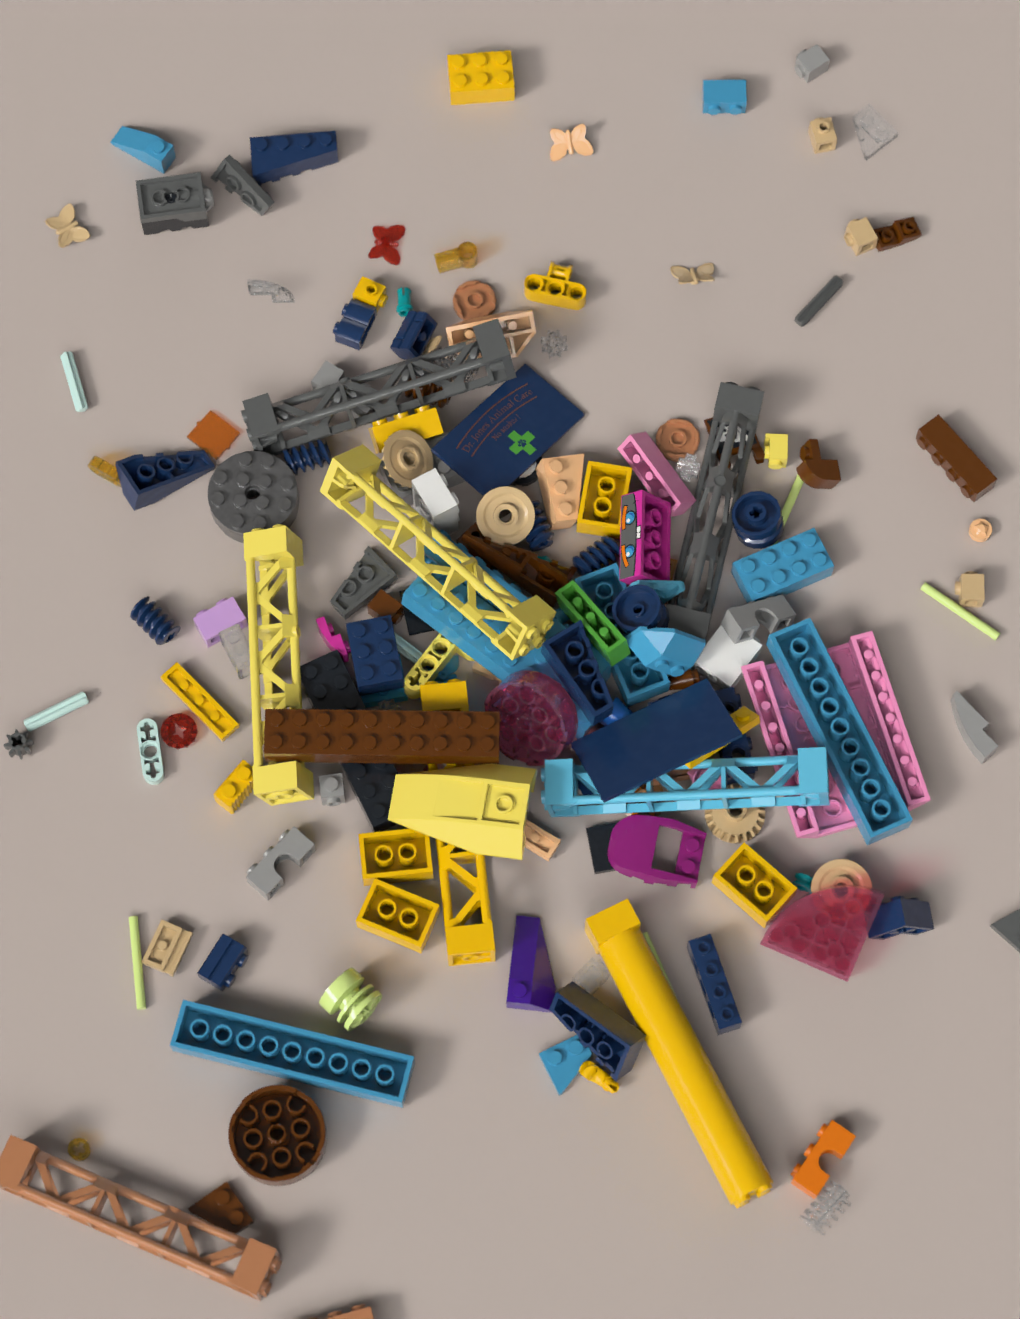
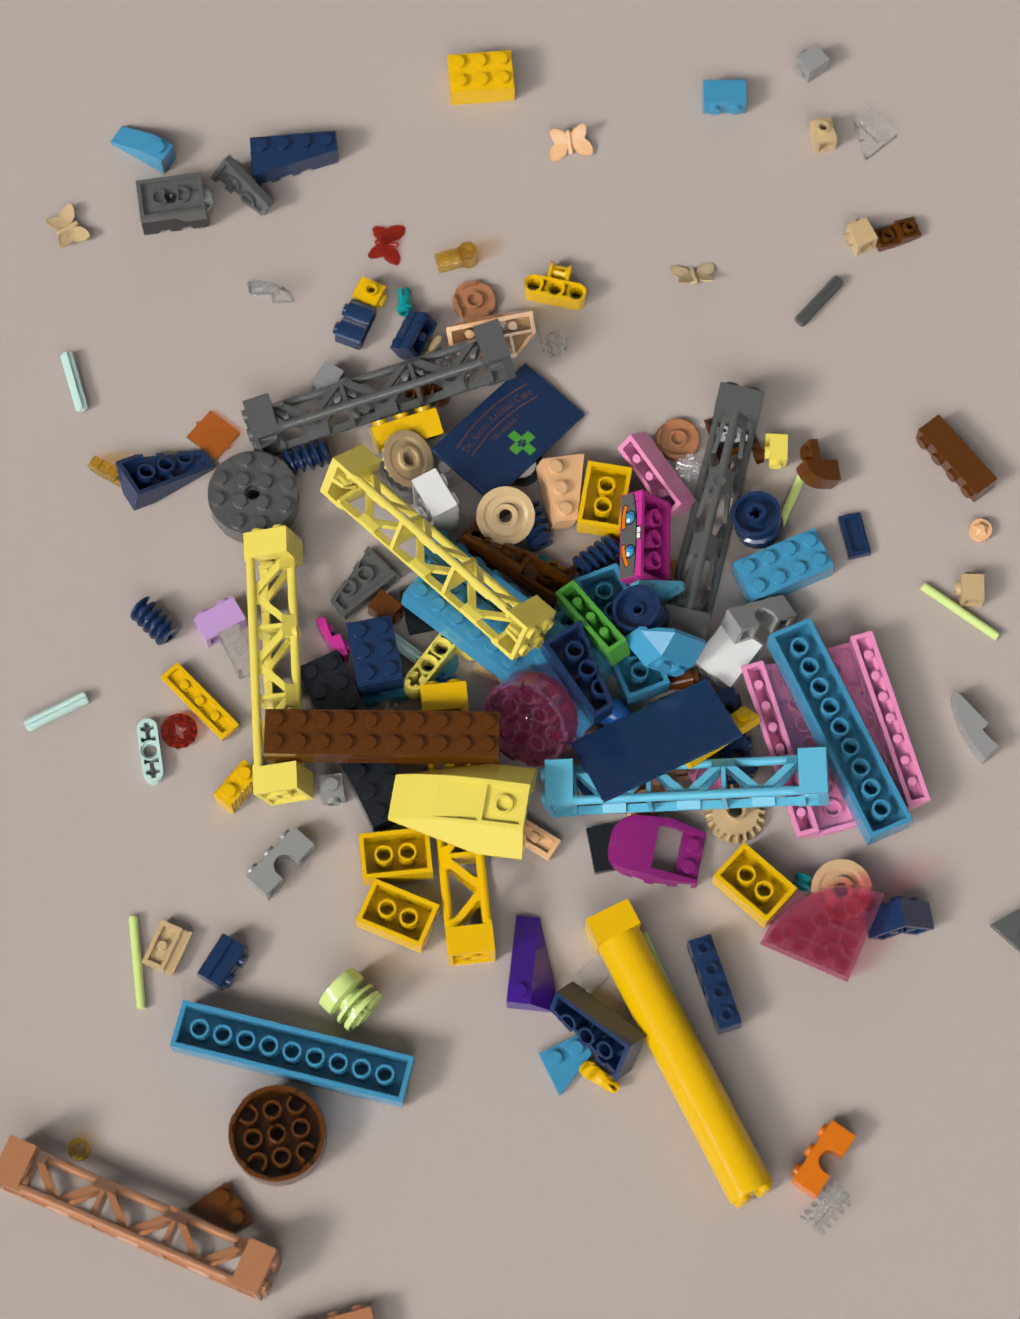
(18, 738): dark grey gear -> none
(854, 536): none -> dark blue tile

